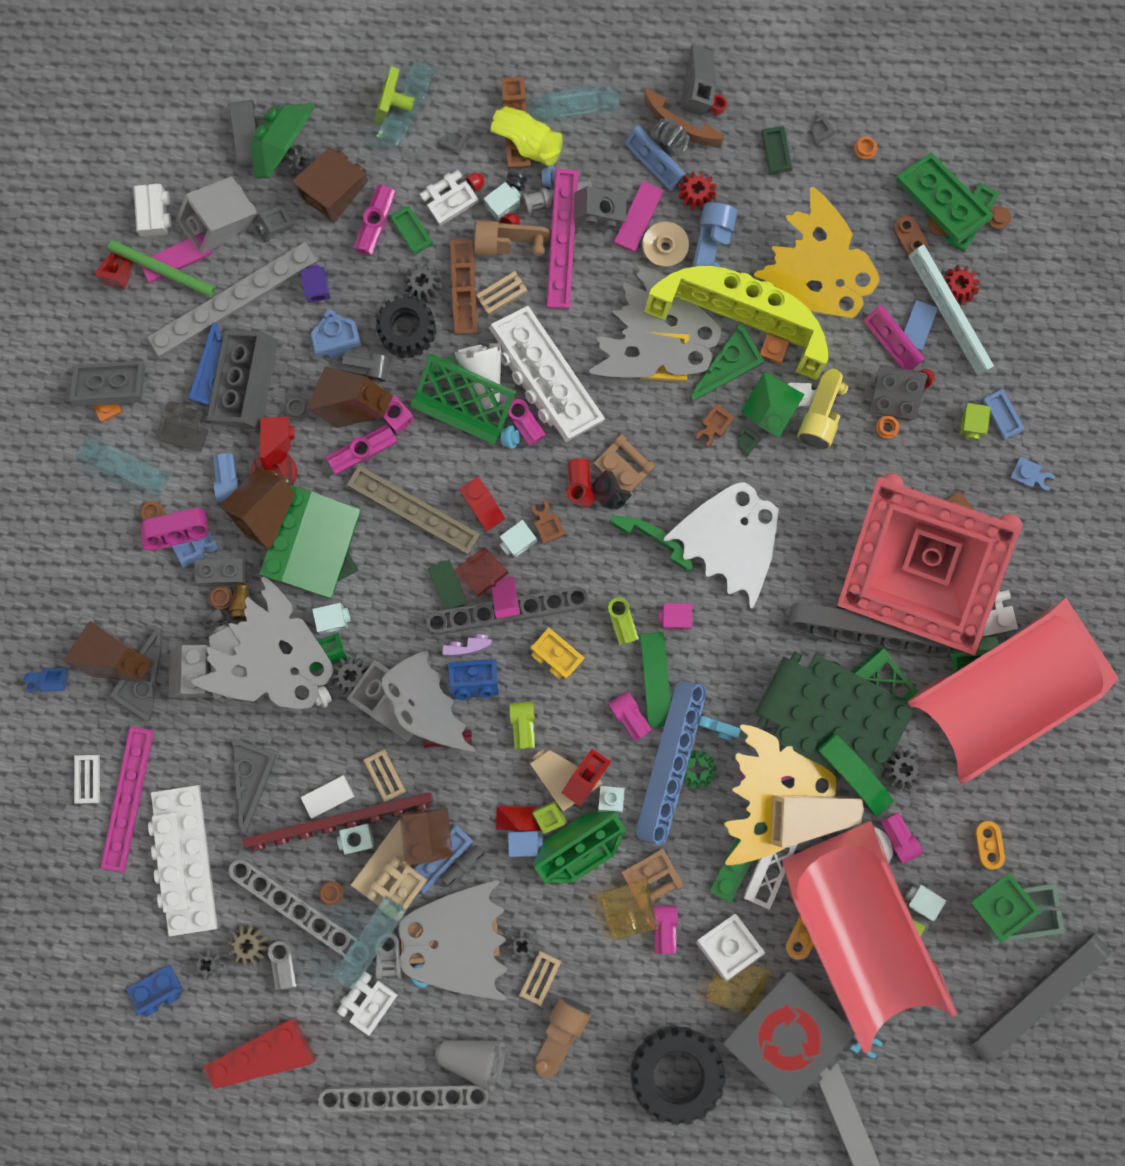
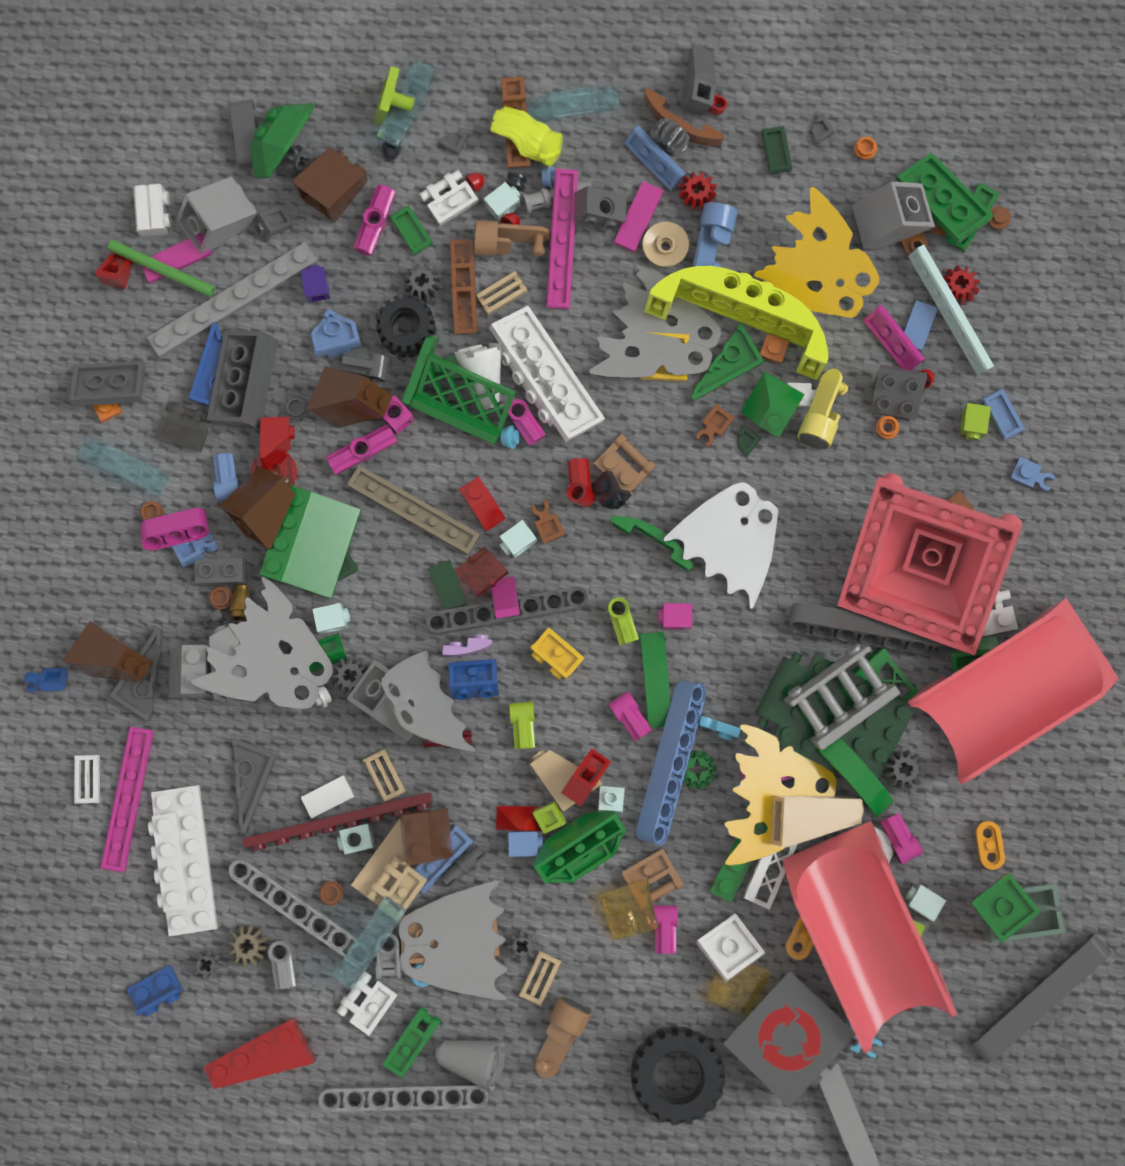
(390, 151): none -> black hinge
(411, 1043): none -> green plate
(428, 347): none -> green tile
(862, 707): none -> light grey fence
(892, 214): none -> light grey slope

